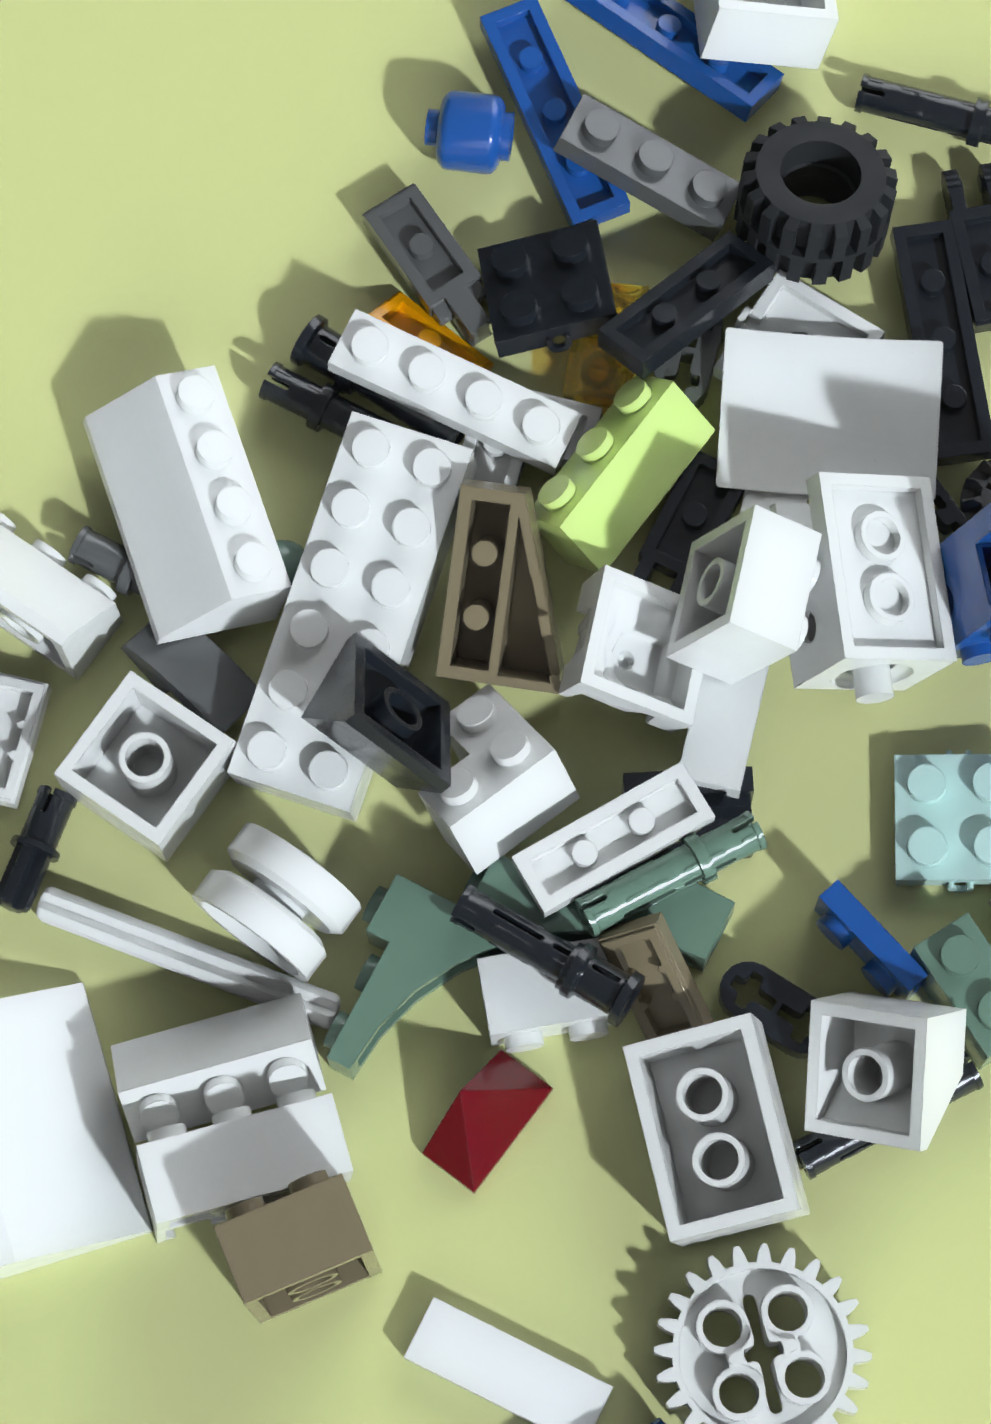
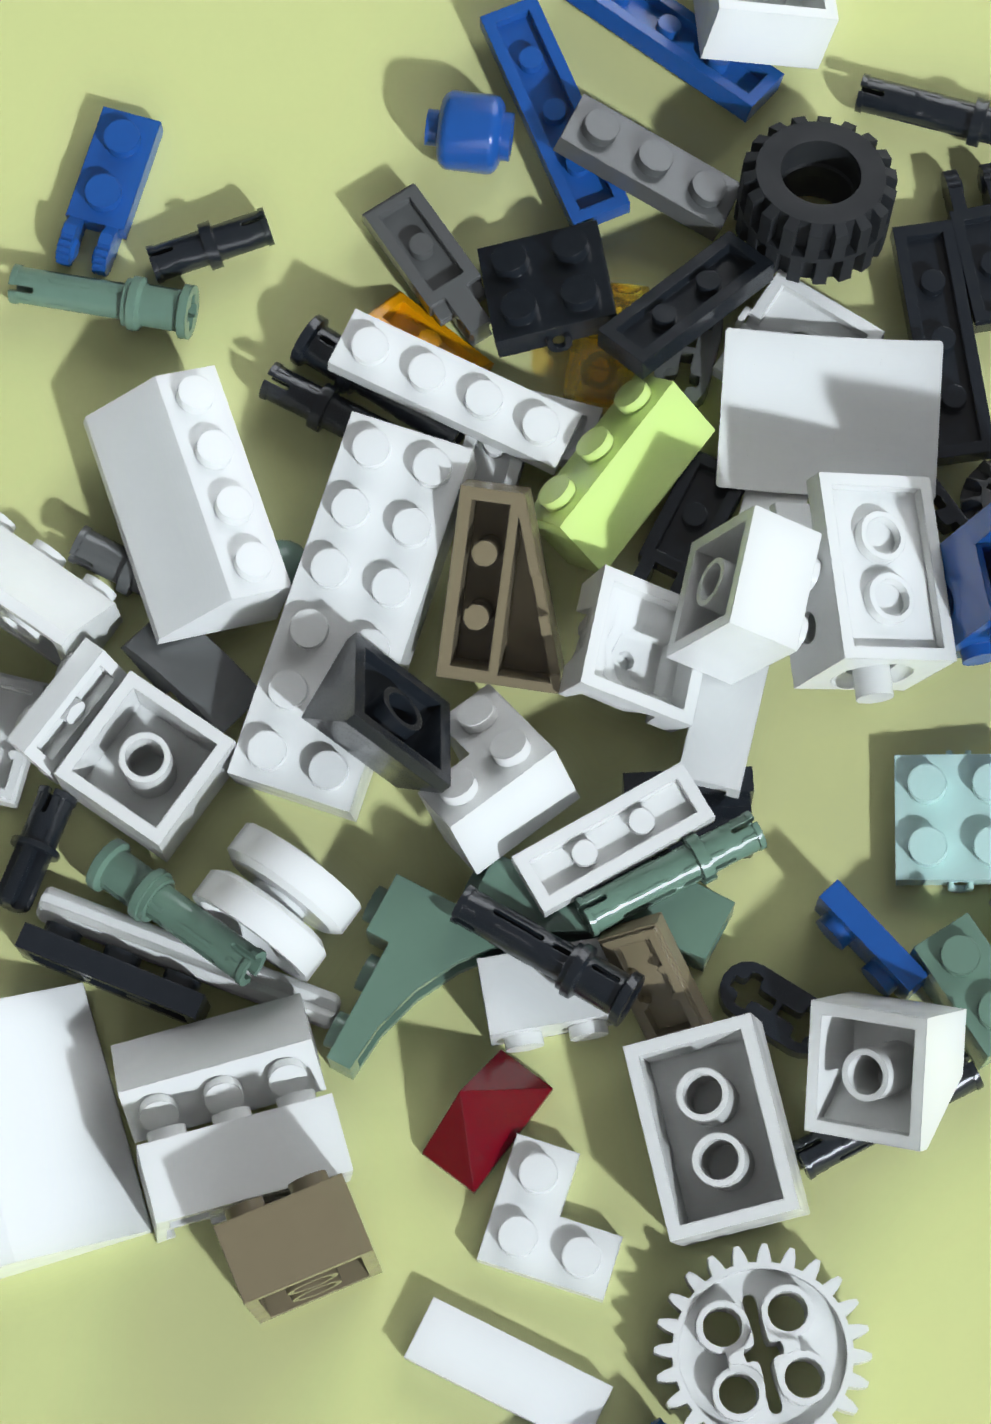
(66, 707): none -> white plate
(109, 186): none -> blue hinge
(113, 972): none -> black plate
(132, 302): none -> sand green pin
(153, 898): none -> sand green pin
(210, 245): none -> black pin
(532, 1237): none -> white plate

